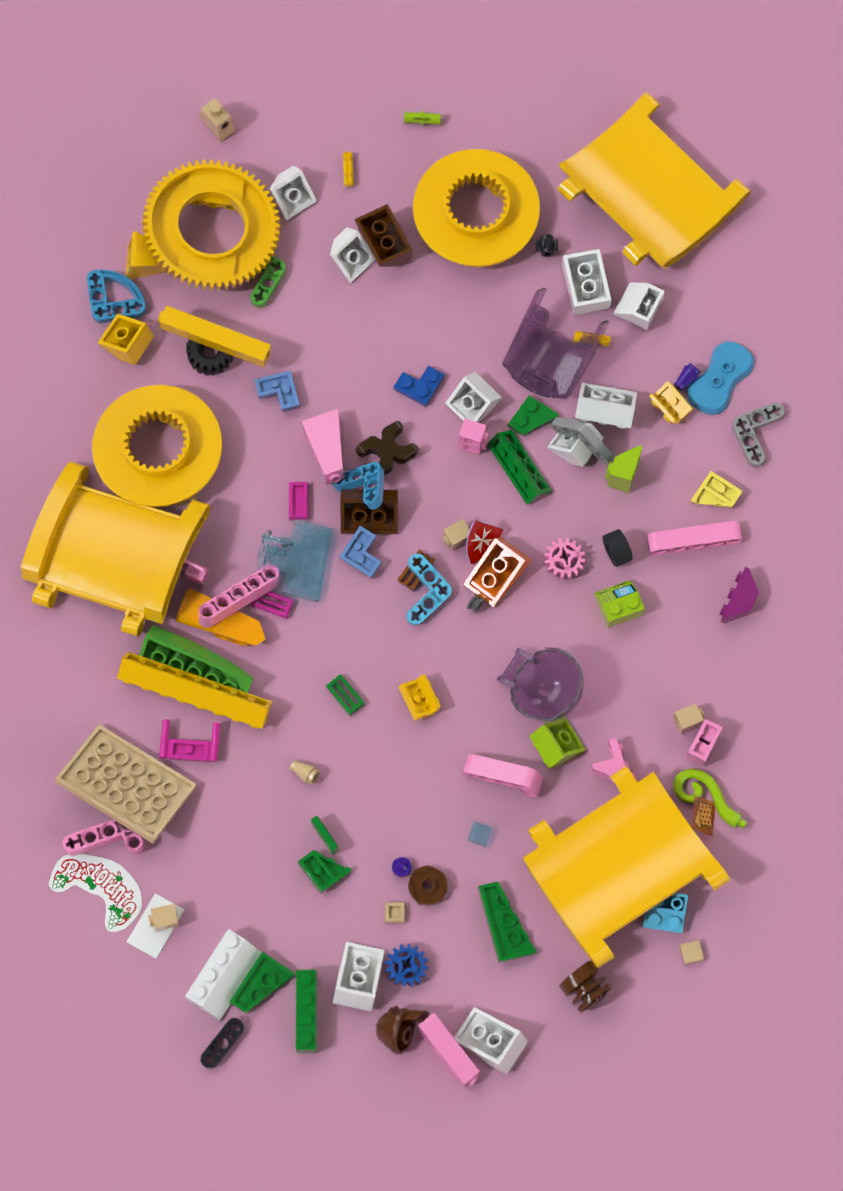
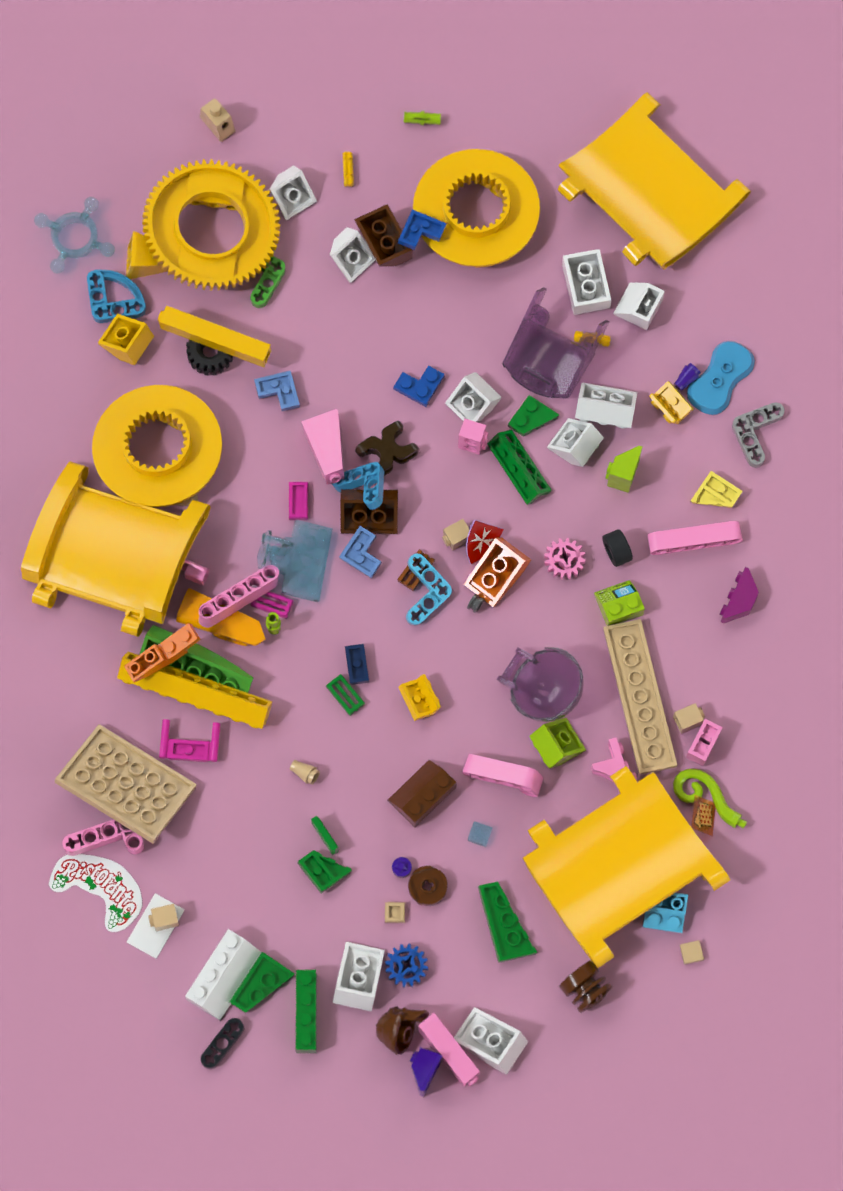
(91, 204): none -> clear light blue piece
(163, 654): none -> orange slope
(270, 622): none -> lime pin
(356, 664): none -> dark blue plate
(418, 225): none -> blue plate
(422, 793): none -> reddish brown slope
(424, 1067): none -> dark purple slope
(547, 245): black gear -> none
(585, 434): light grey beam -> none
(640, 697): none -> tan plate

